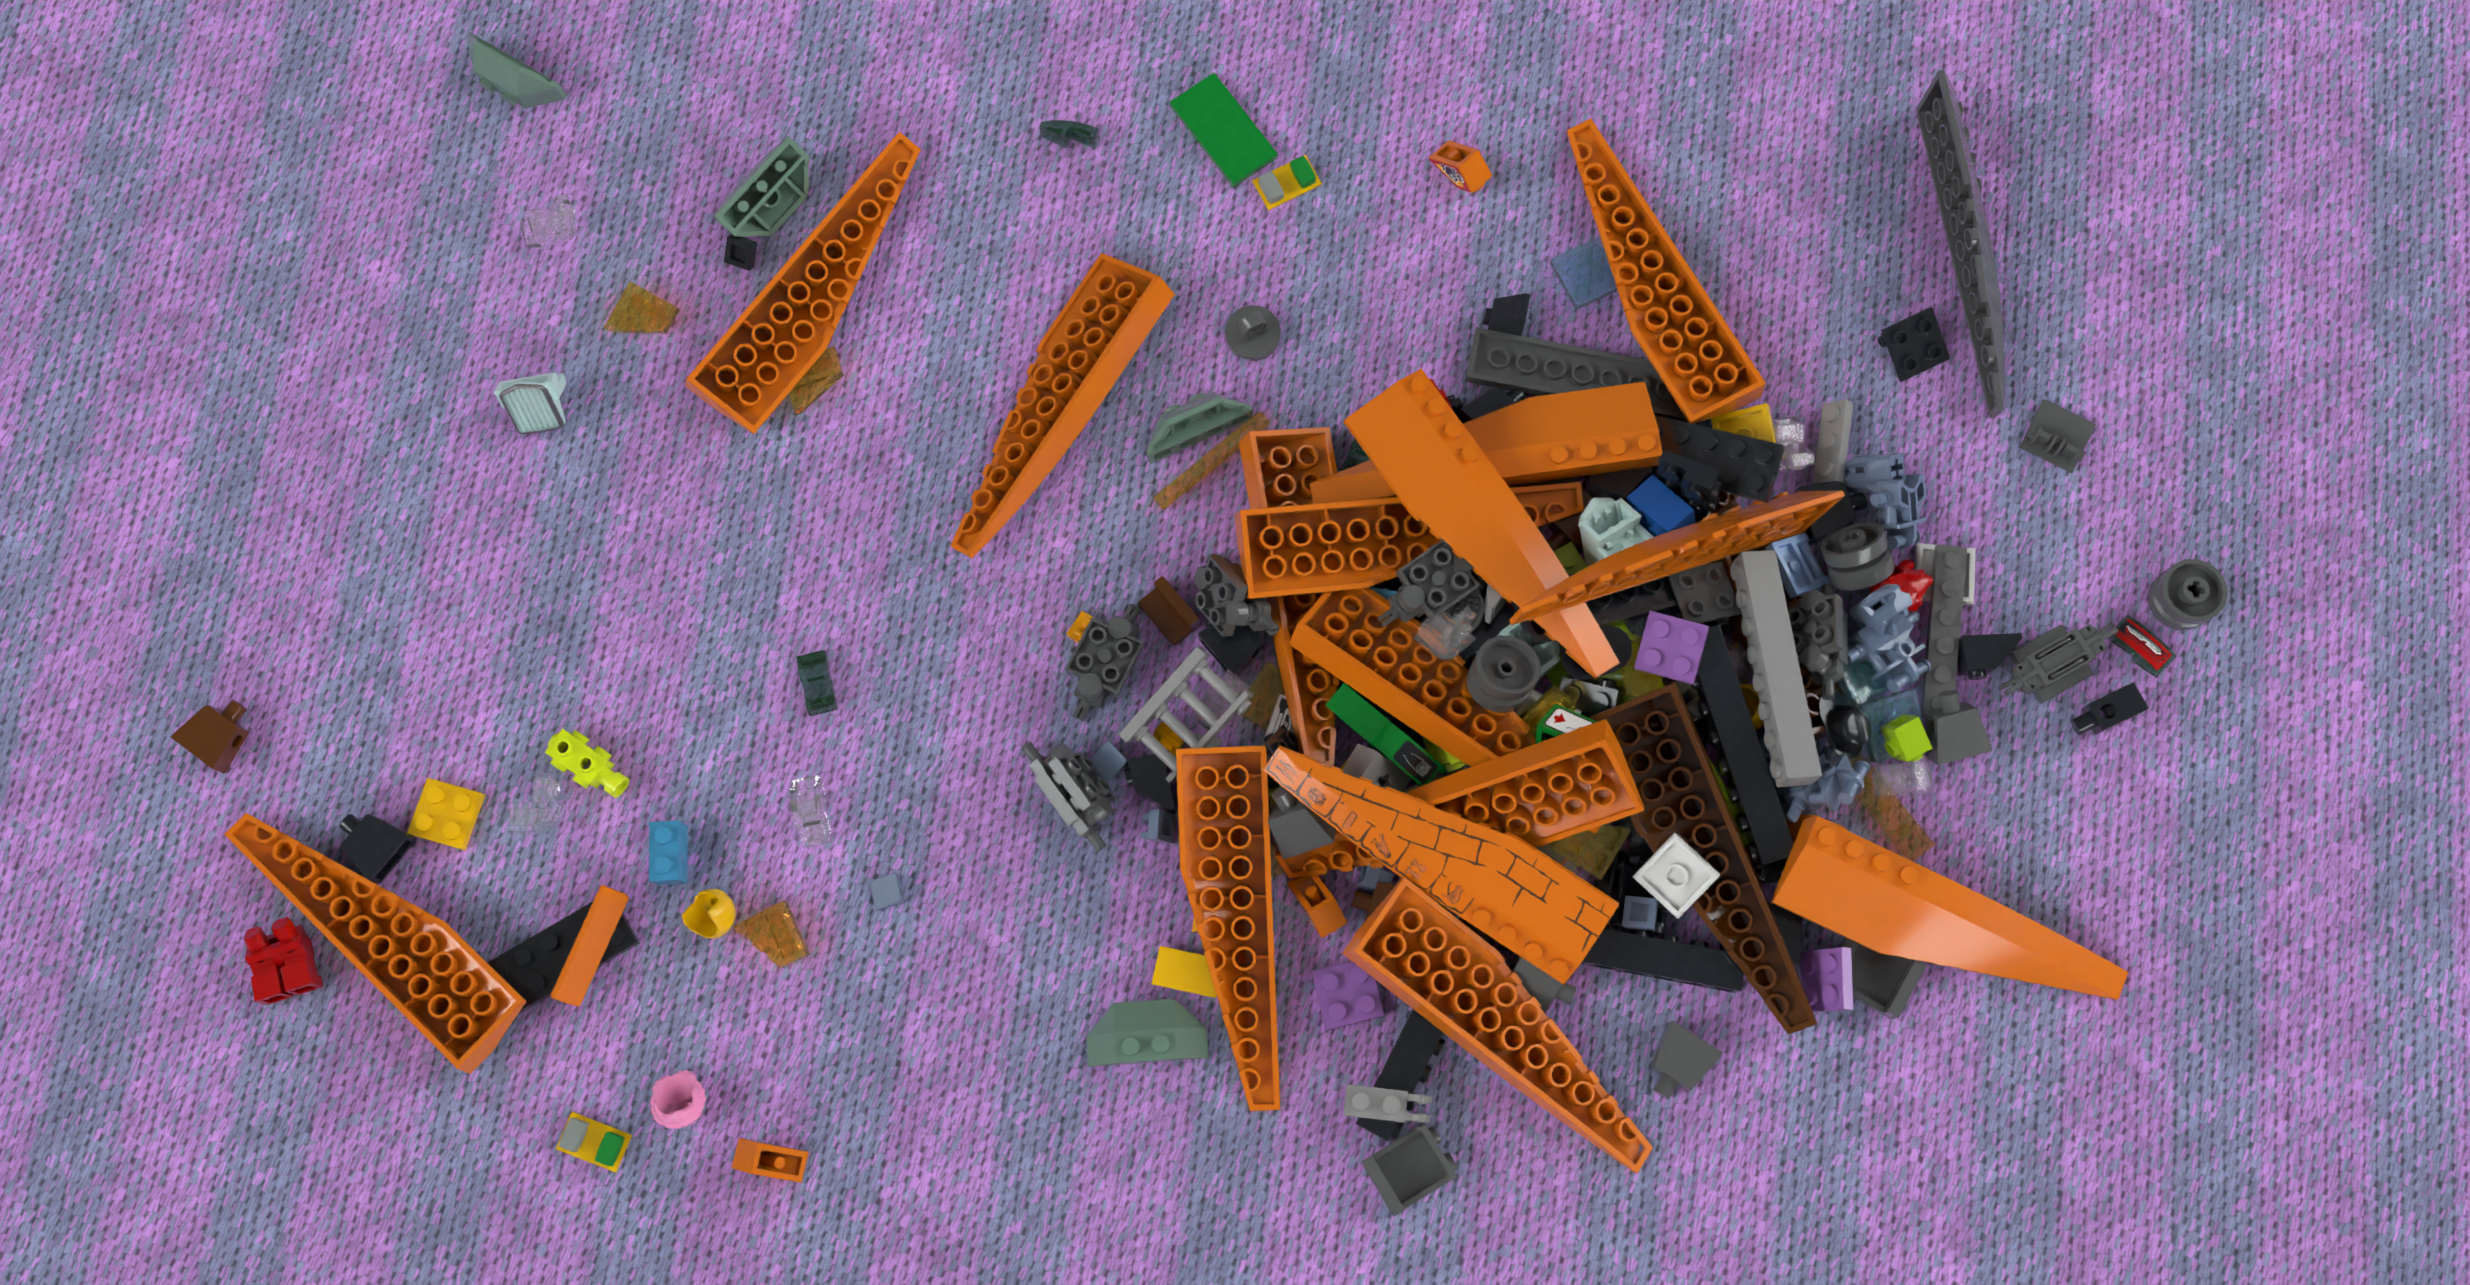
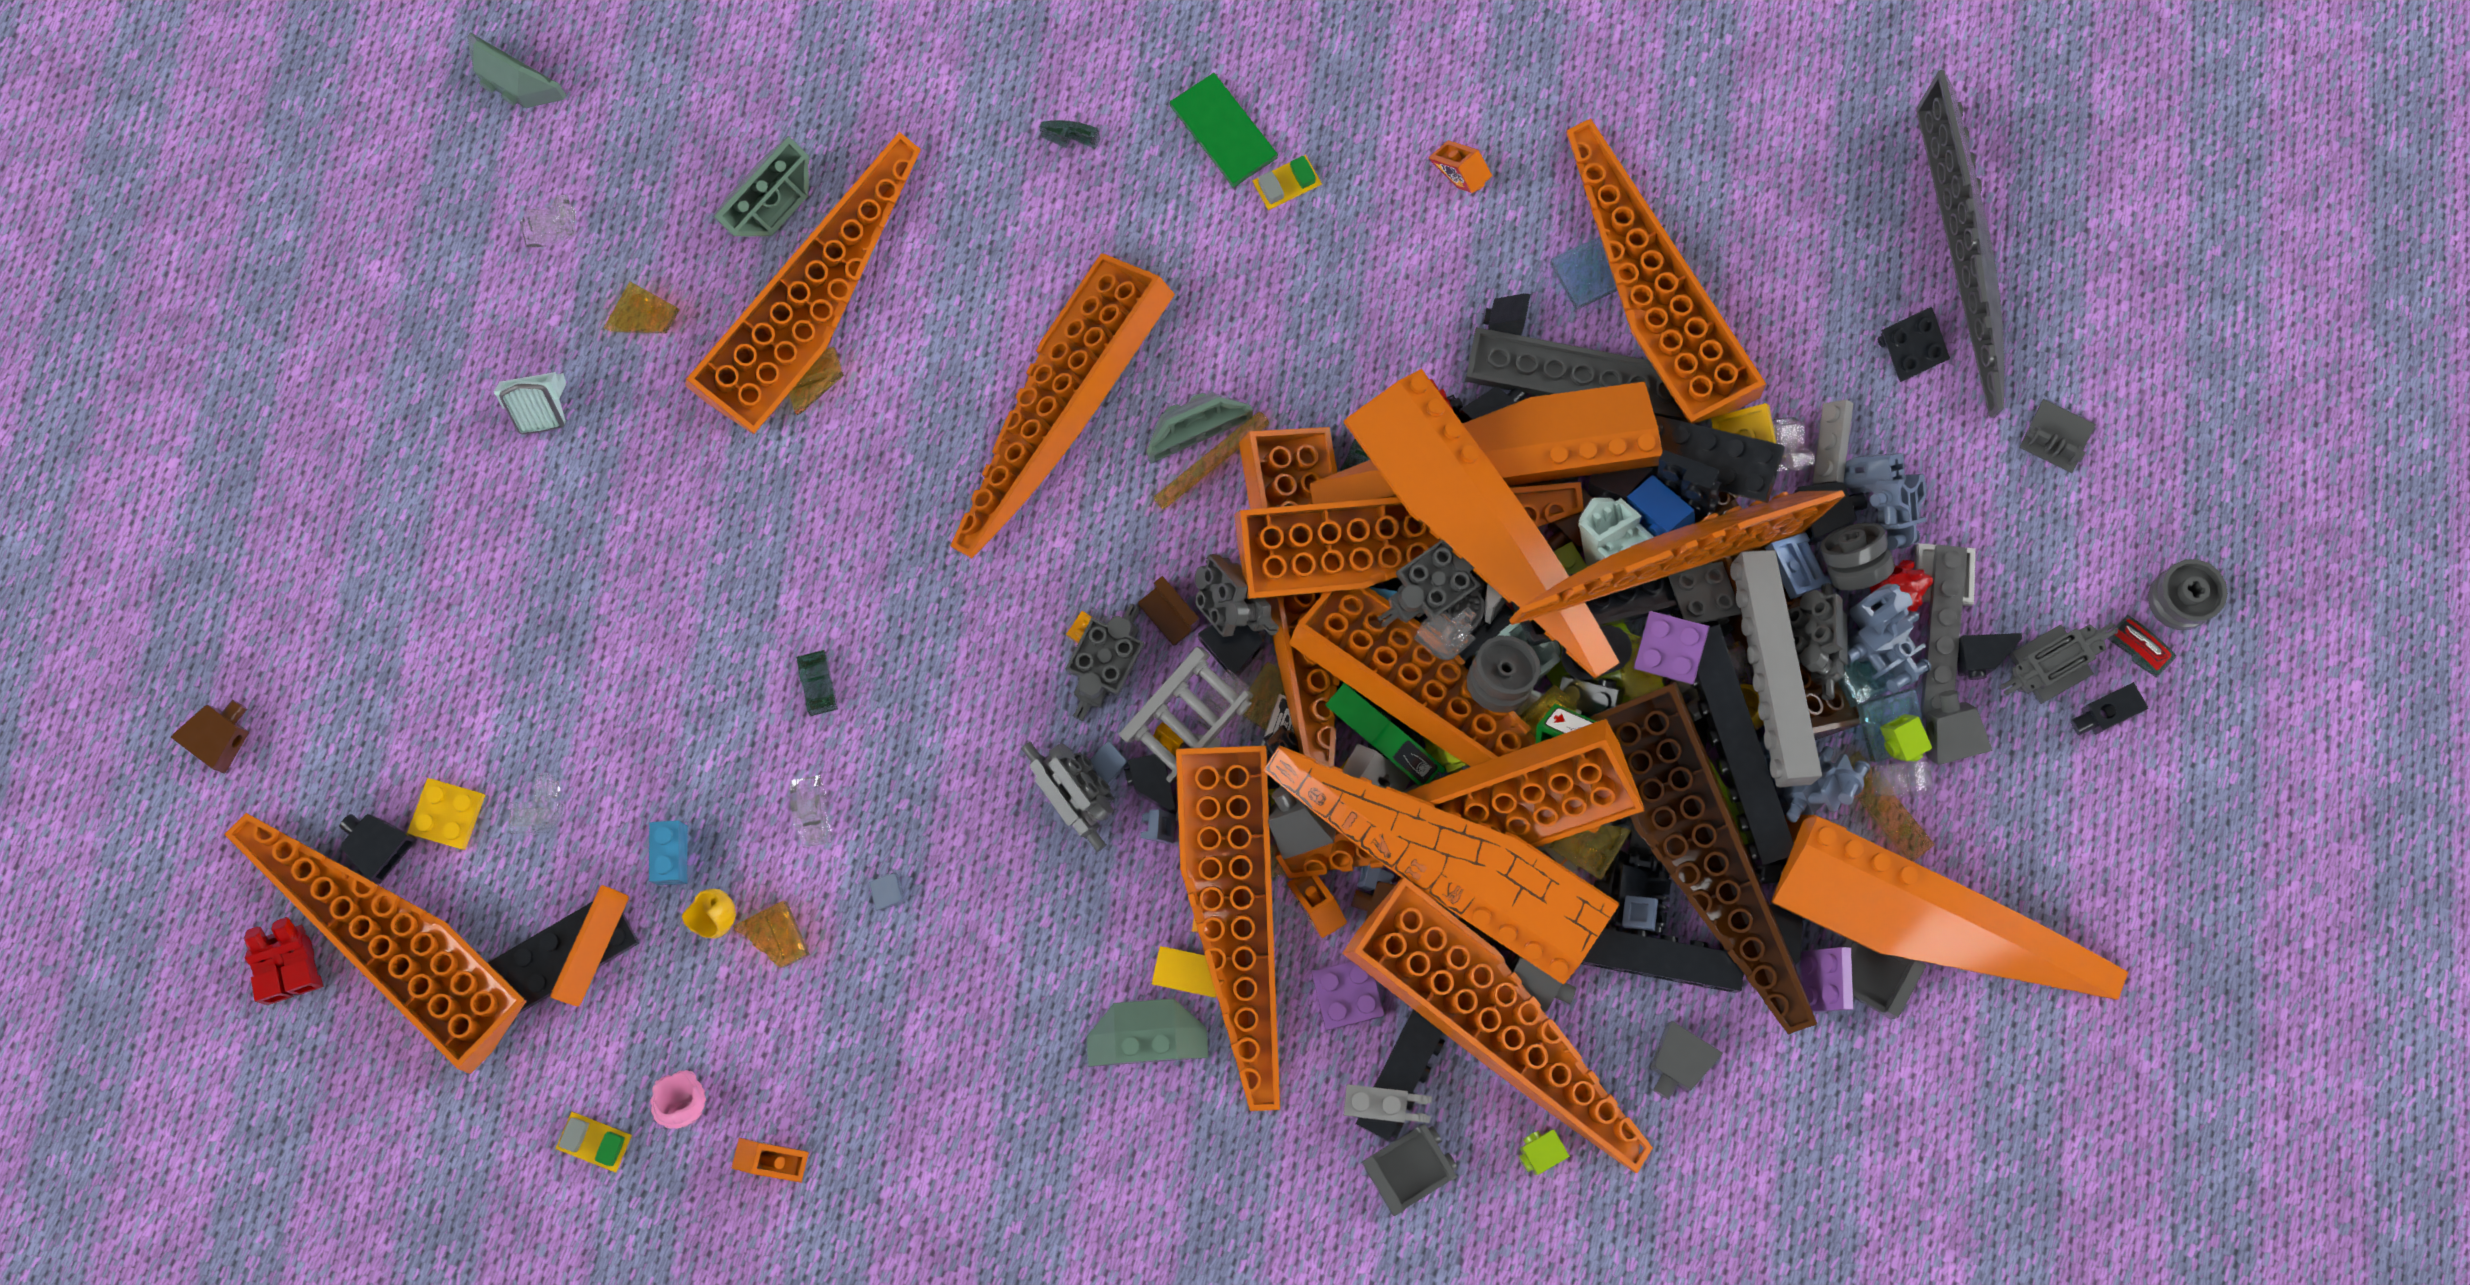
(578, 756): neon yellow brick -> none
(740, 252): black plate -> none
(1252, 333): dark grey tile -> none
(1542, 1151): none -> lime brick
(1676, 875): white tile -> none
(1844, 725): black piece -> none

